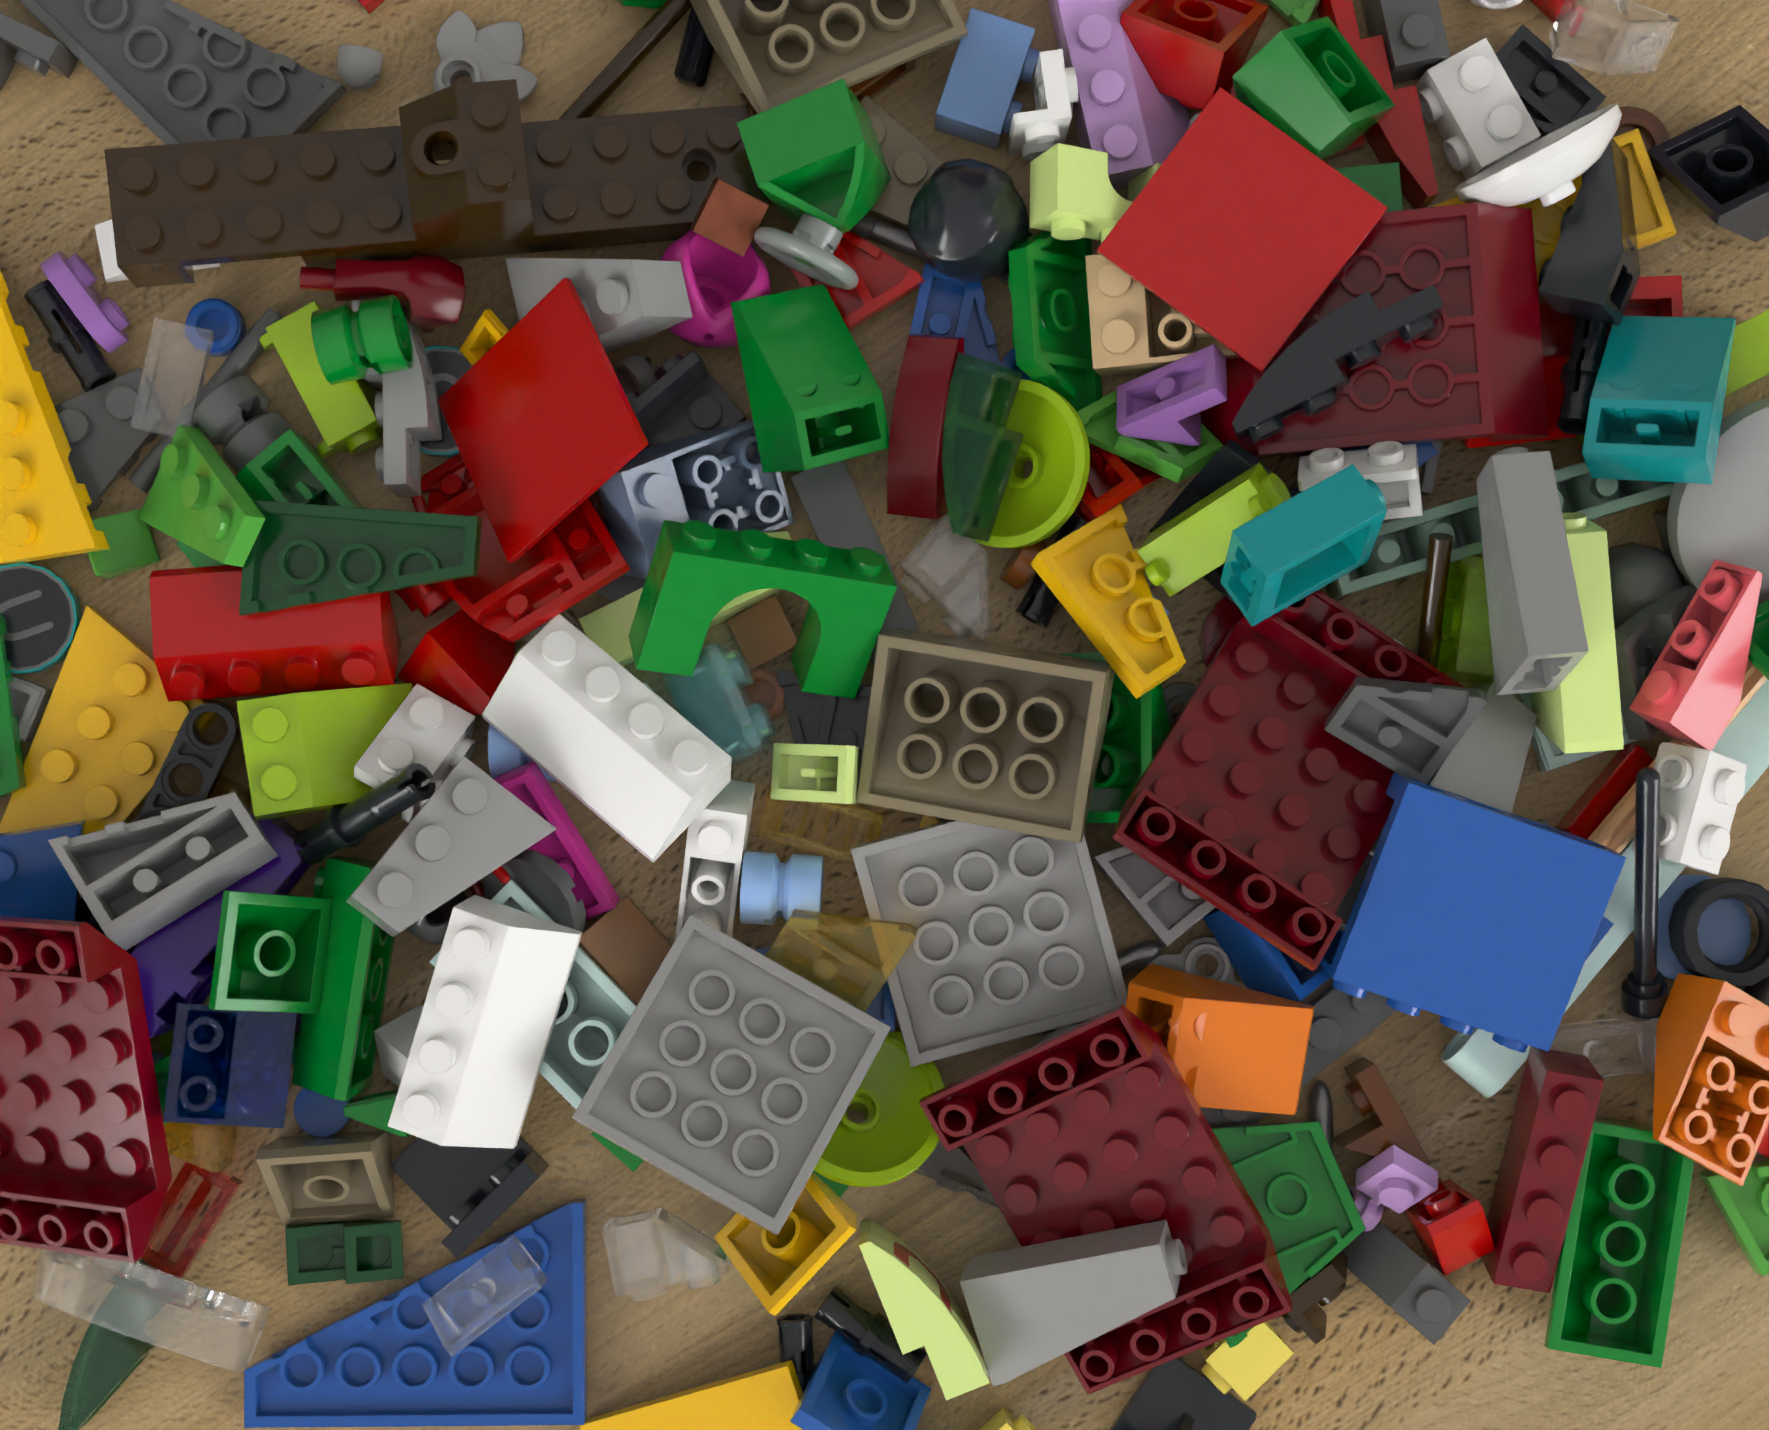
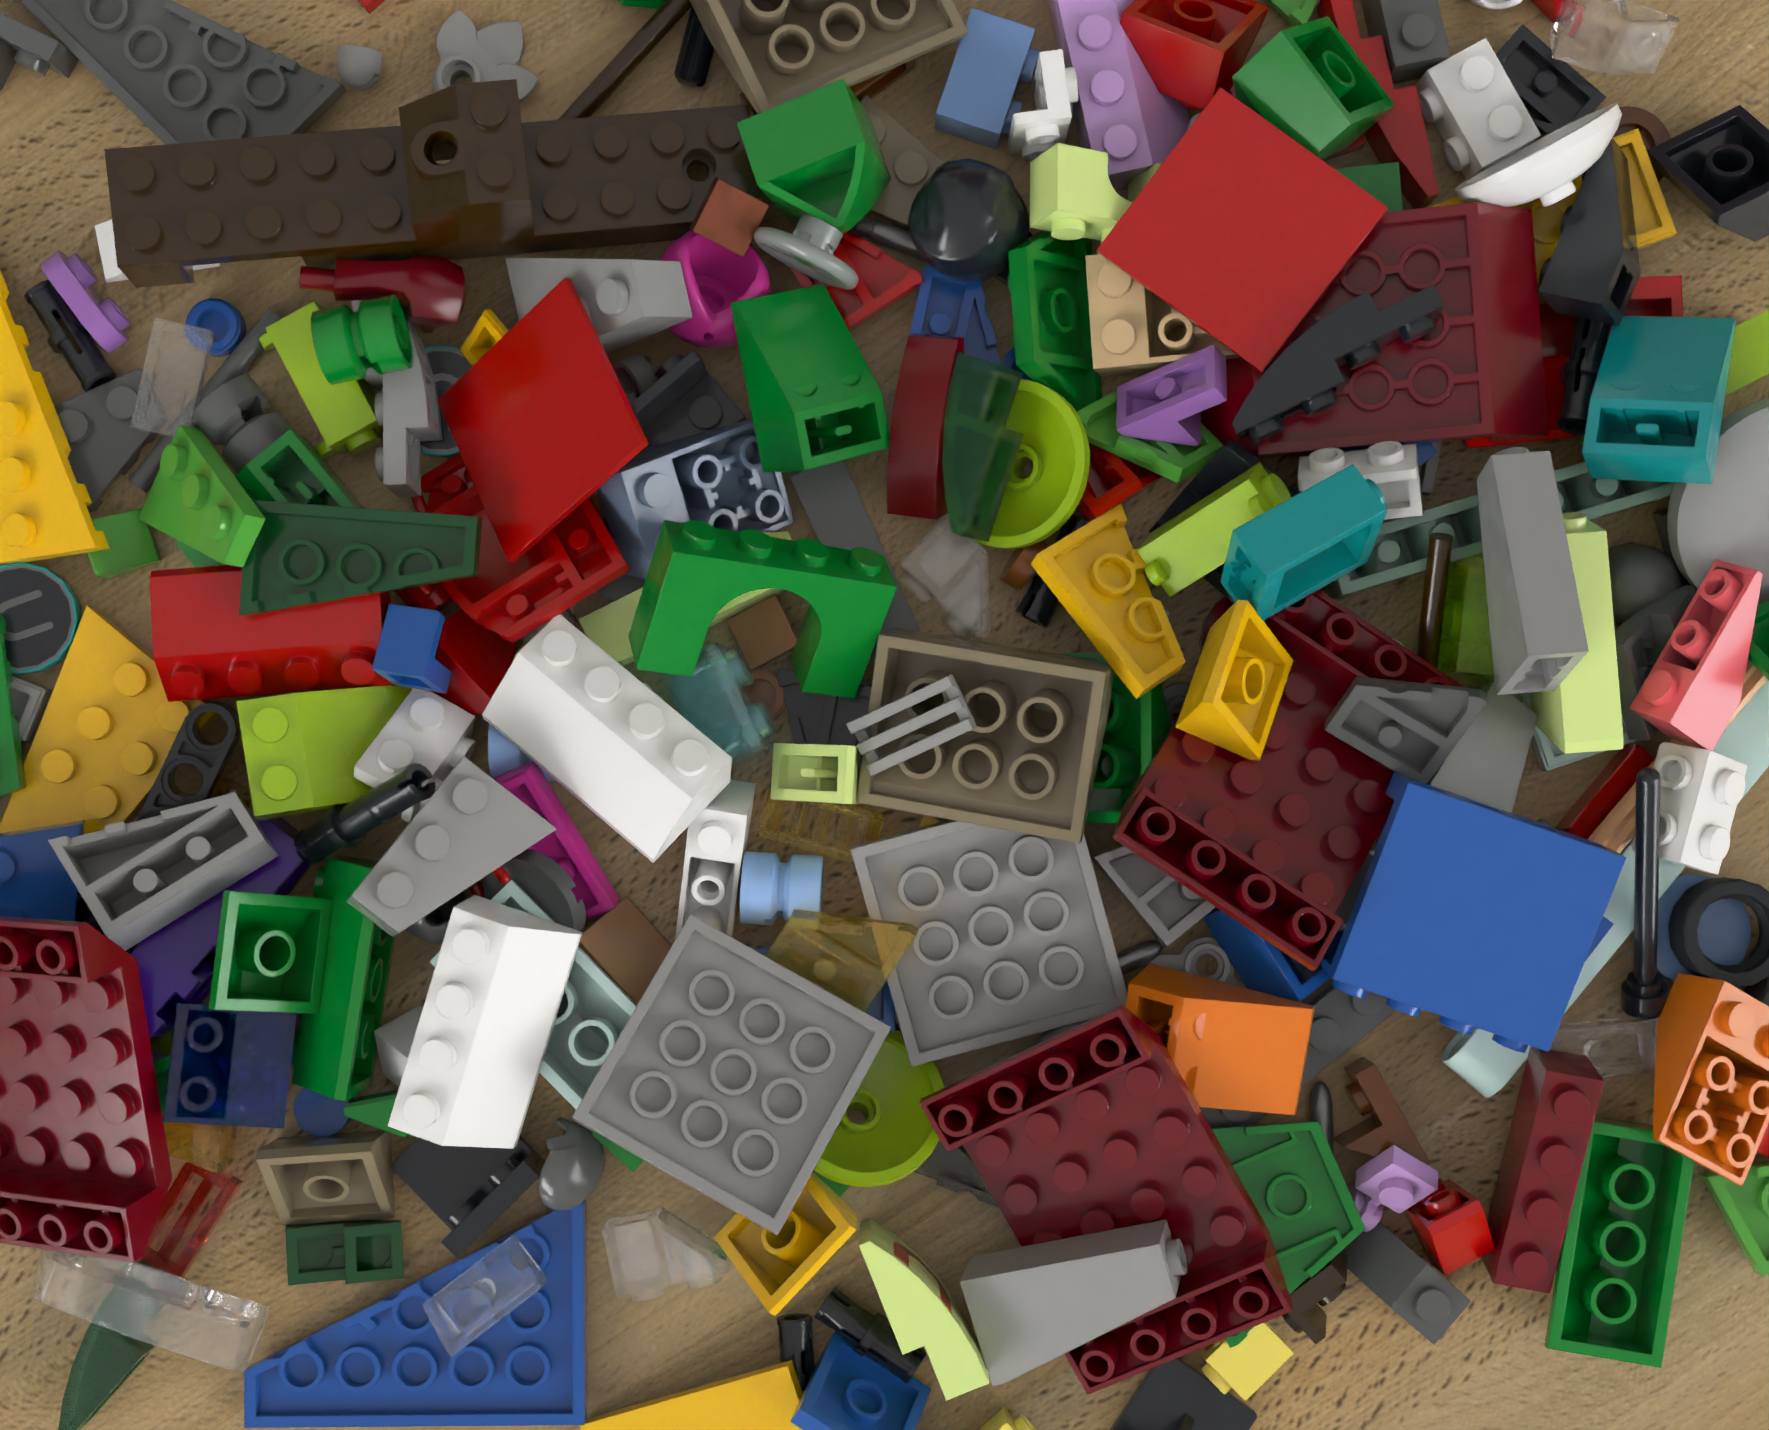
(409, 649): none -> blue panel
(571, 1167): none -> dark grey hair
(869, 745): none -> light grey tile
(1236, 683): none -> yellow slope

